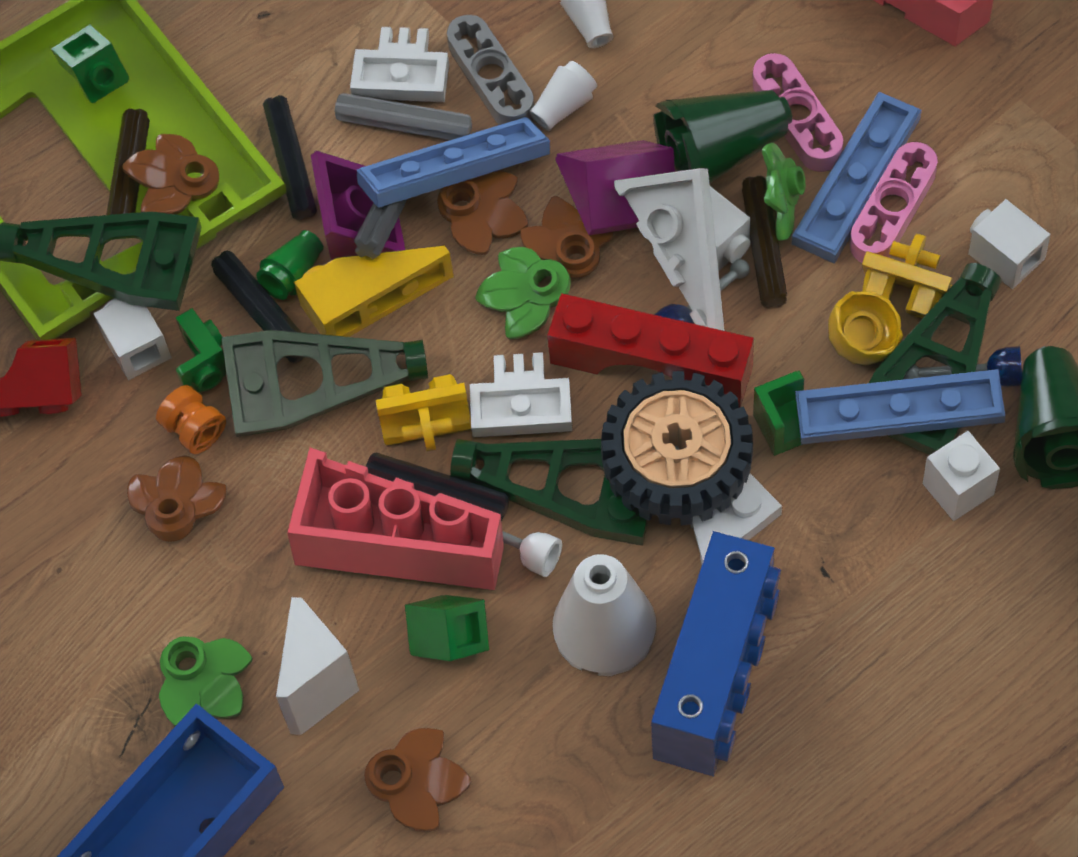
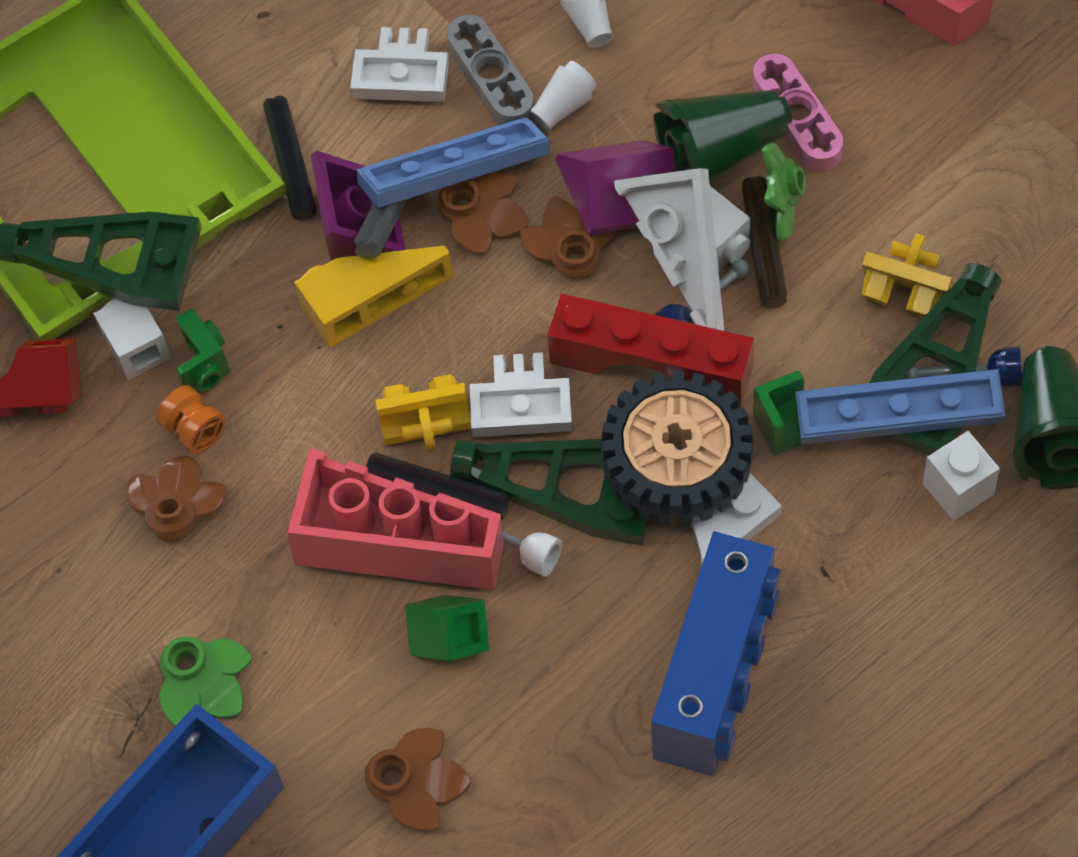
(92, 63): green bracket -> none
(131, 140): dark brown axle -> none
(166, 174): dark orange plate -> none
(252, 295): black axle -> none
(255, 386): dark green plate -> none
(289, 264): green cone -> none
(313, 670): white slope -> none
(402, 117): light grey axle -> none
(517, 290): bright green plate -> none
(603, 618): white cone -> none
(854, 177): medium blue tile -> none
(864, 327): yellow hair -> none
(893, 183): bright pink beam -> none
(1008, 242): white brick -> none

